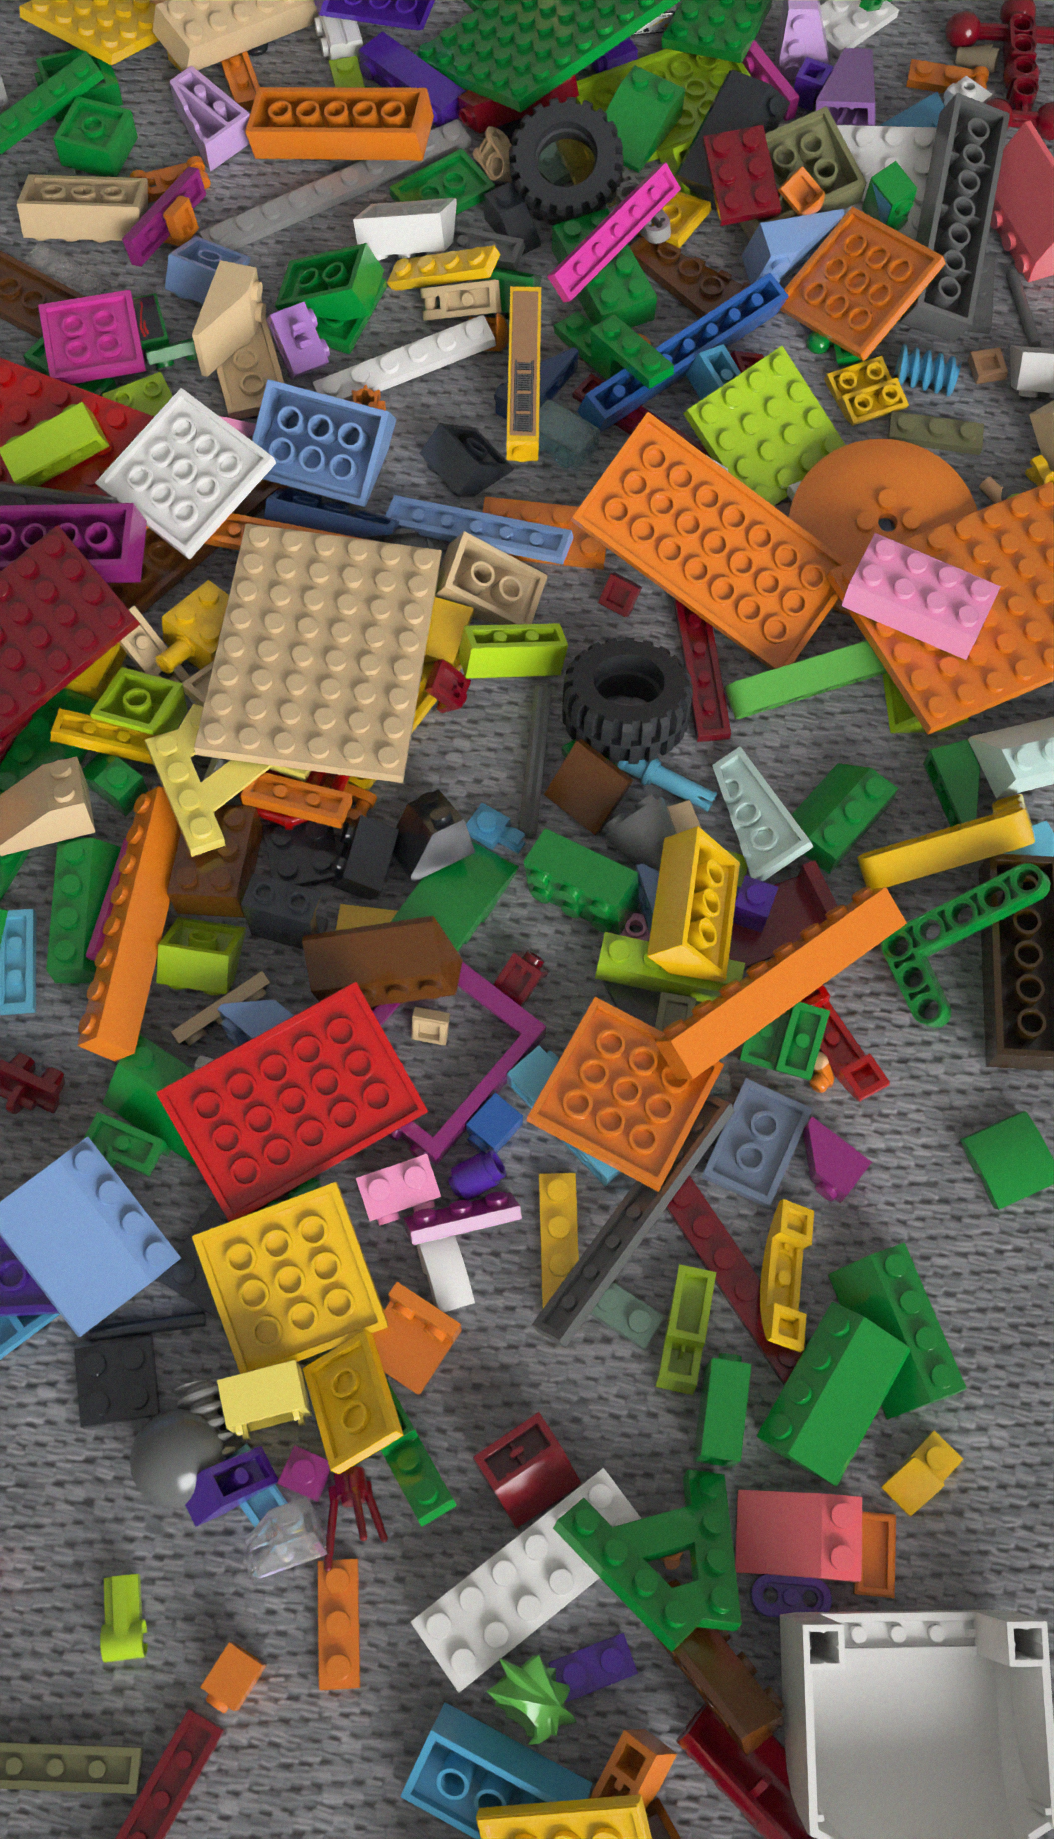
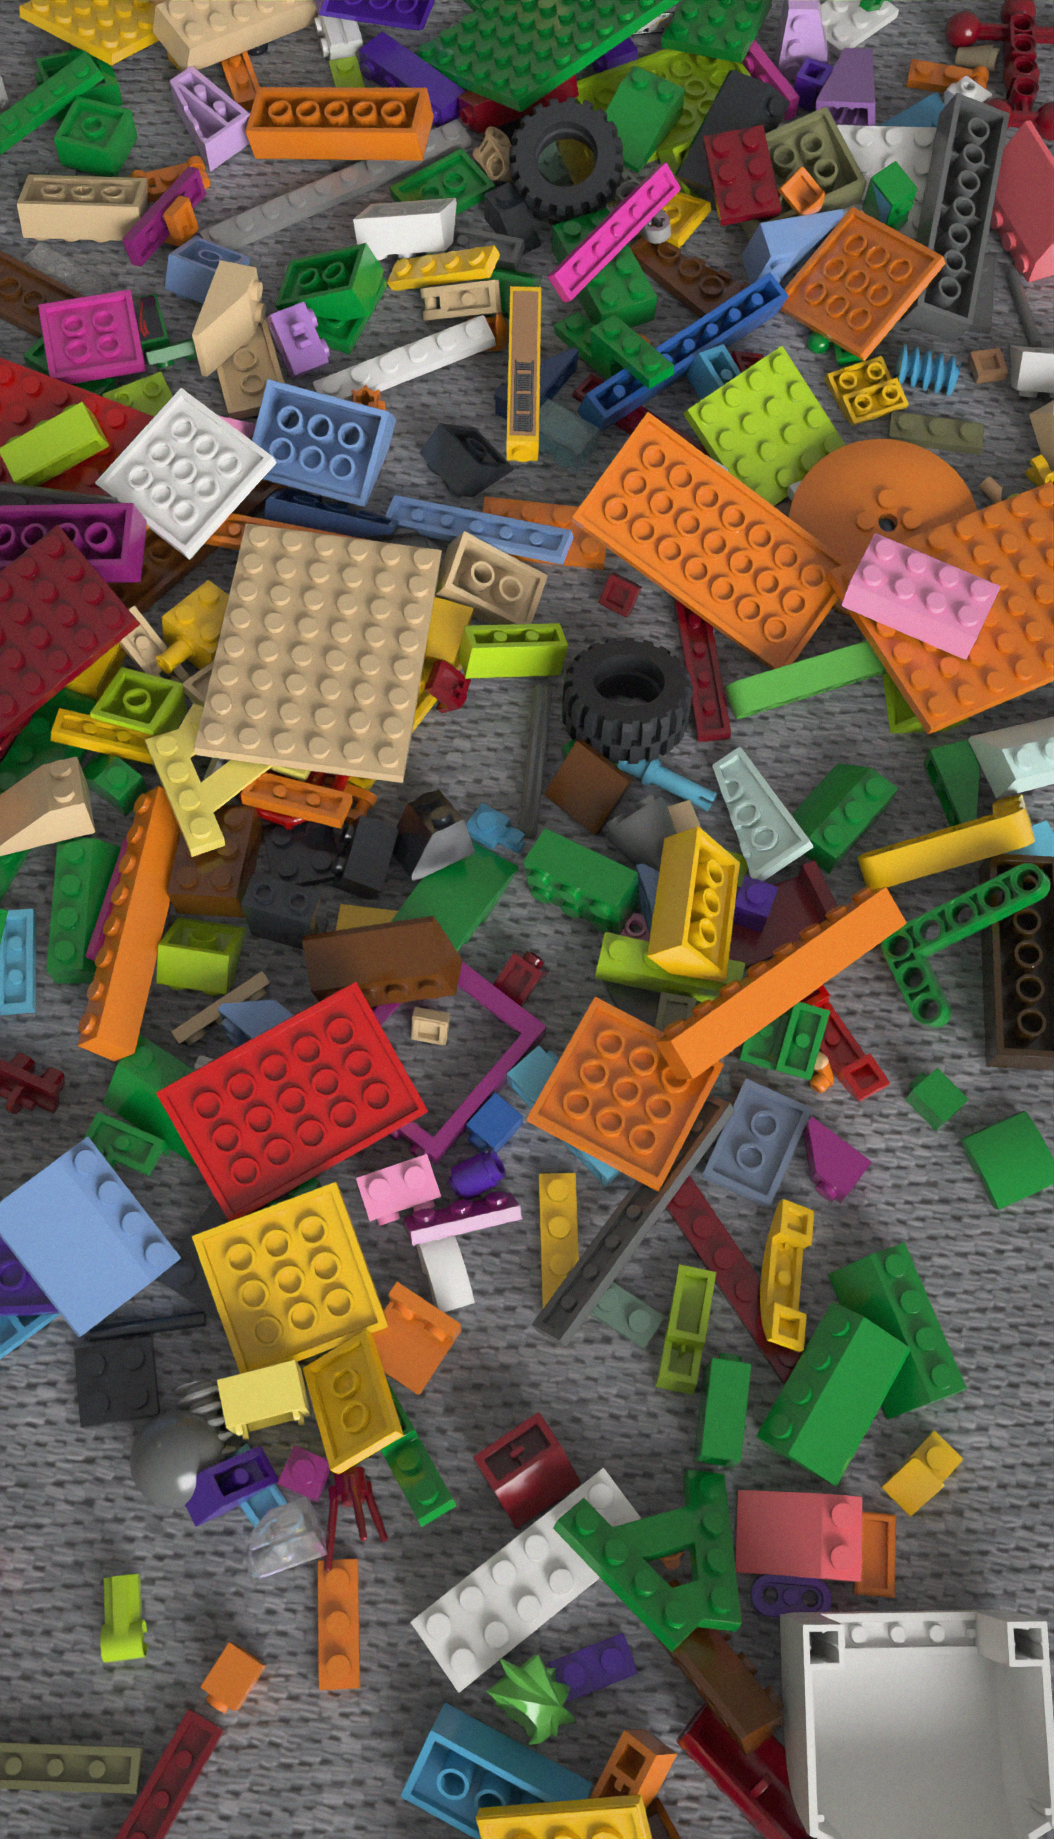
(935, 1098): none -> green brick

